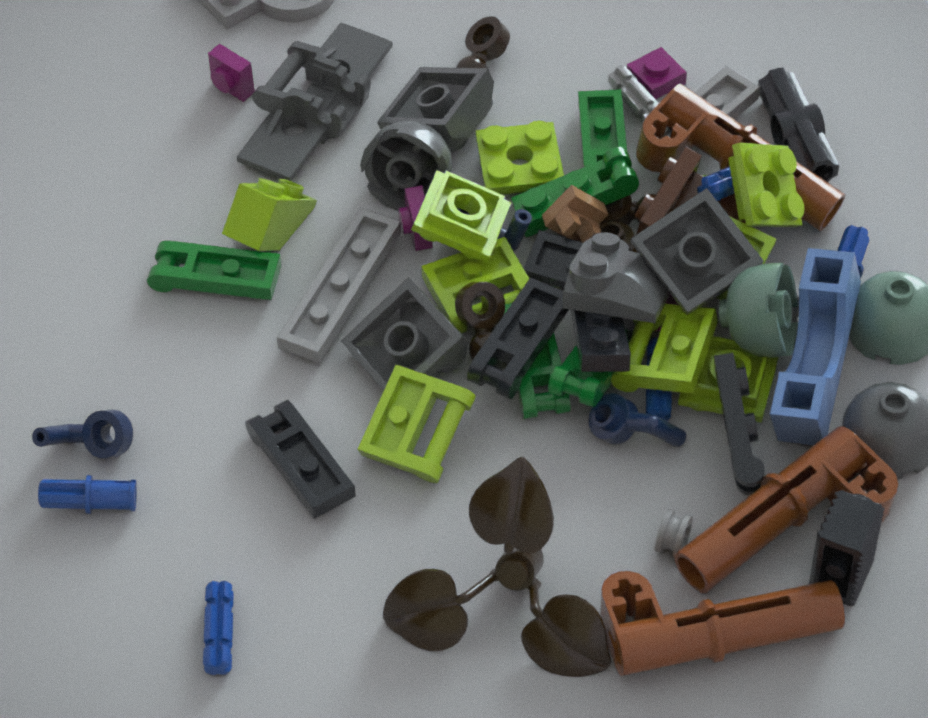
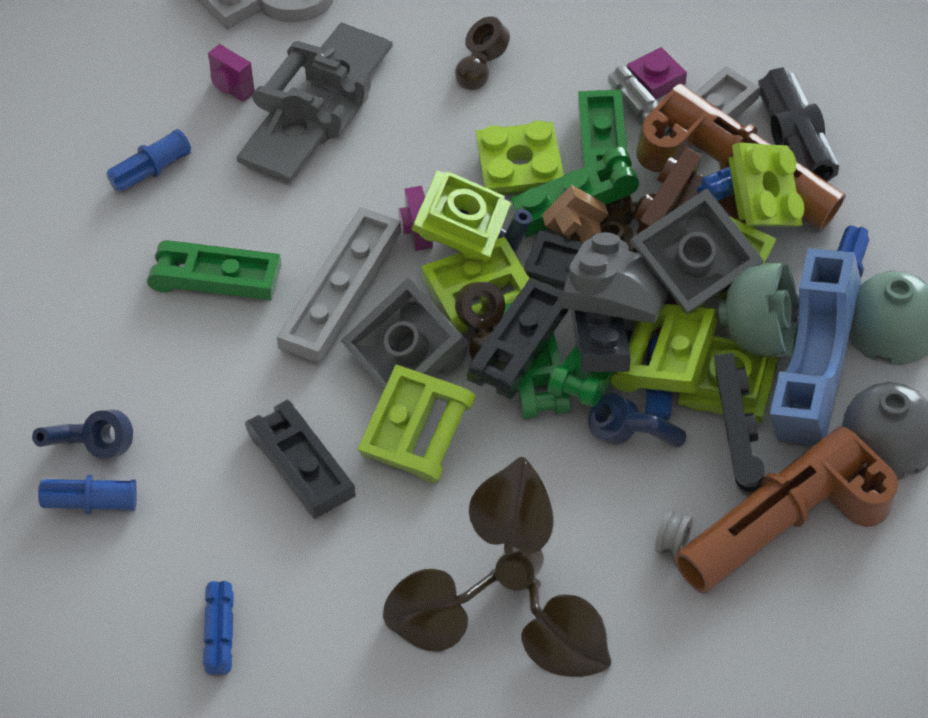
(149, 160): none -> blue axle
(267, 213): lime slope -> none
(403, 158): dark grey cylinder -> none
(445, 99): dark grey slope -> none
(710, 628): dark orange piece -> none
(847, 544): black brick -> none

